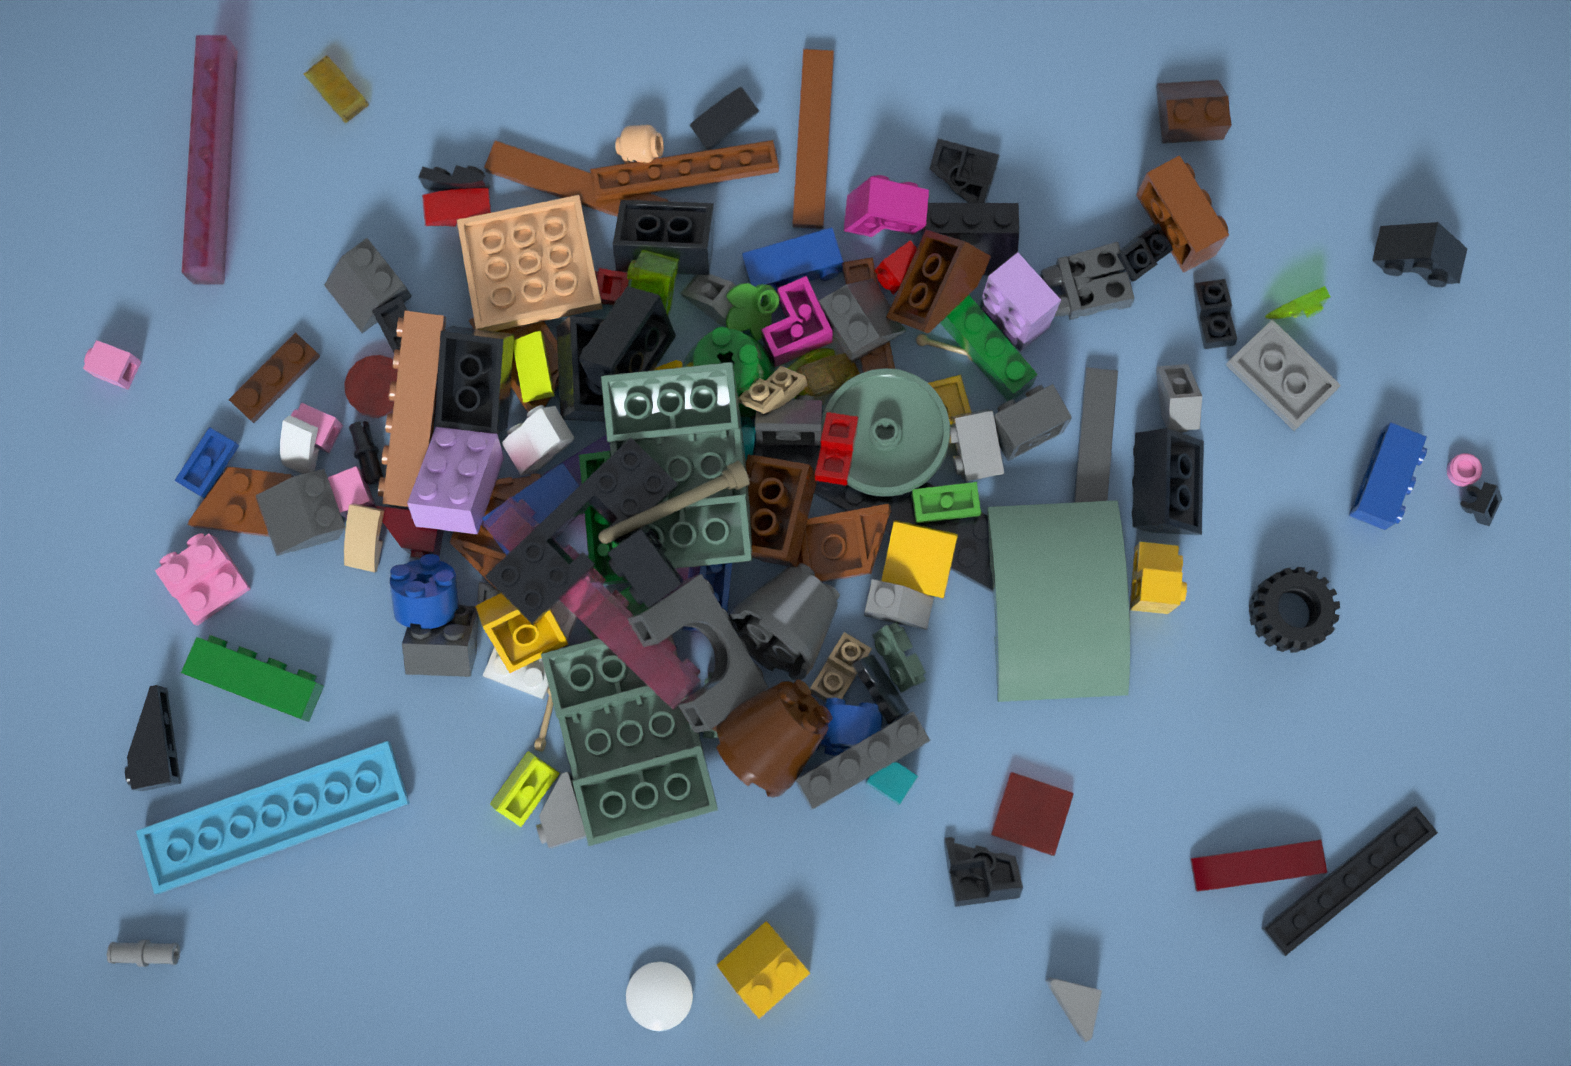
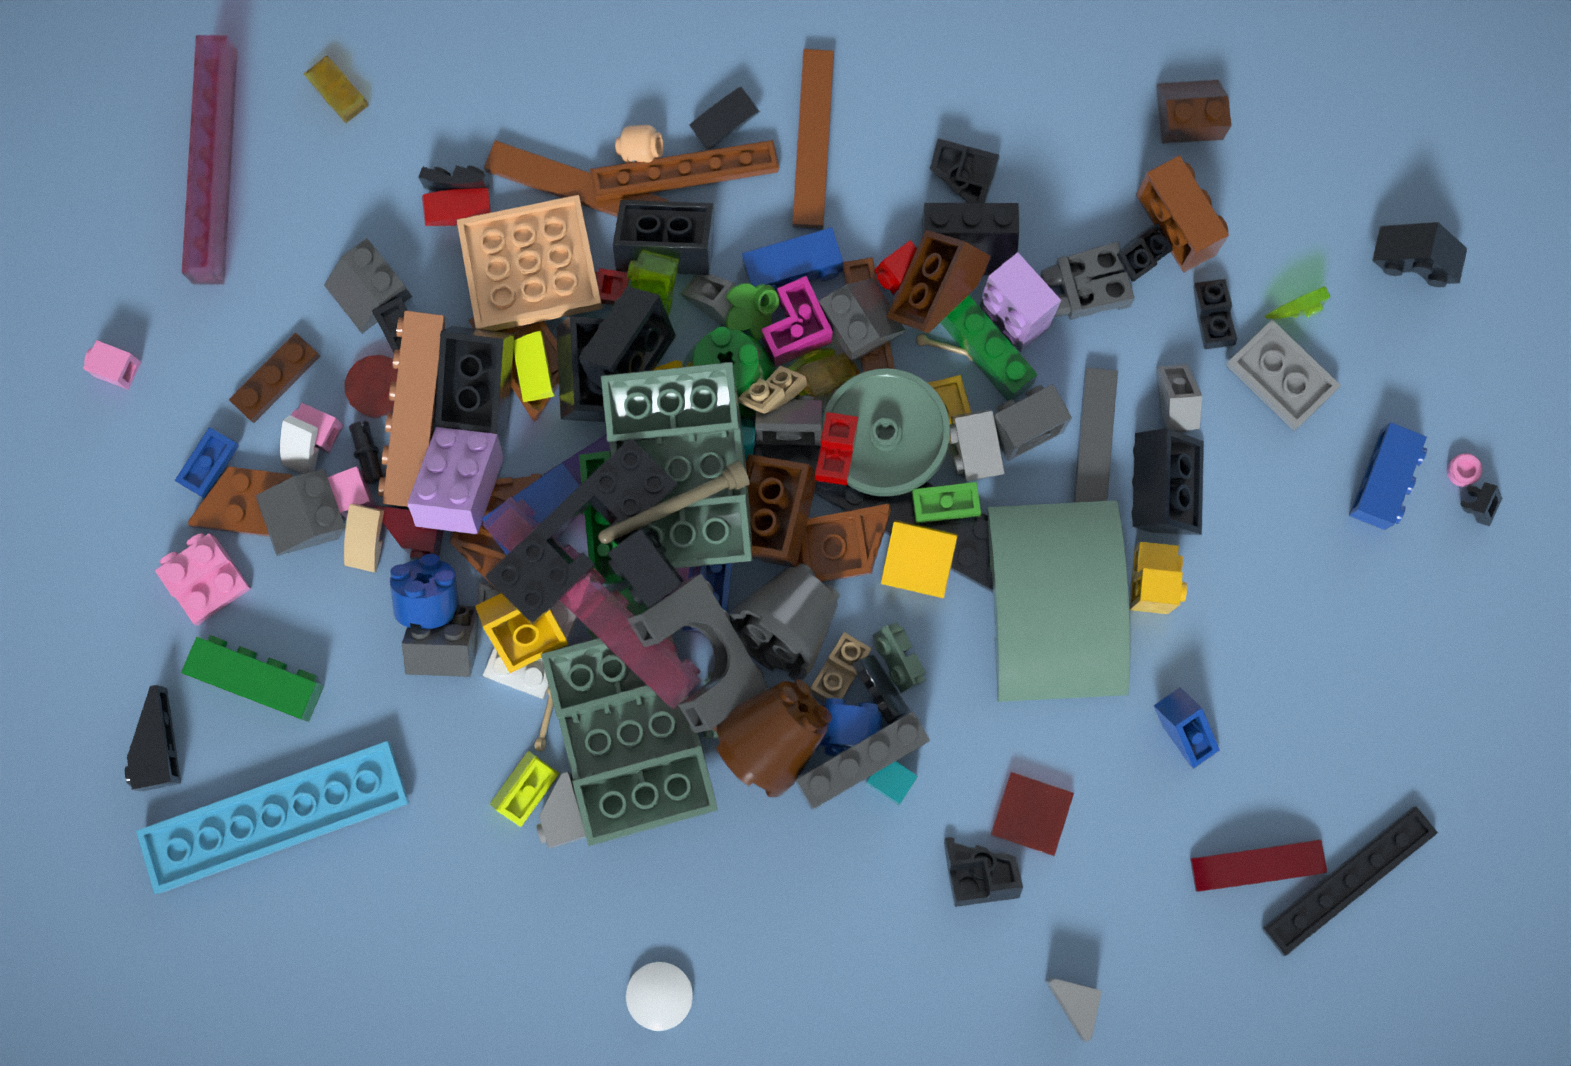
(143, 953): light grey pin -> none
(537, 439): white brick -> none
(763, 969): yellow slope -> none
(886, 205): dark pink brick -> none
(898, 604): light grey slope -> none
(1187, 727): none -> blue slope
(1312, 591): black tyre -> none

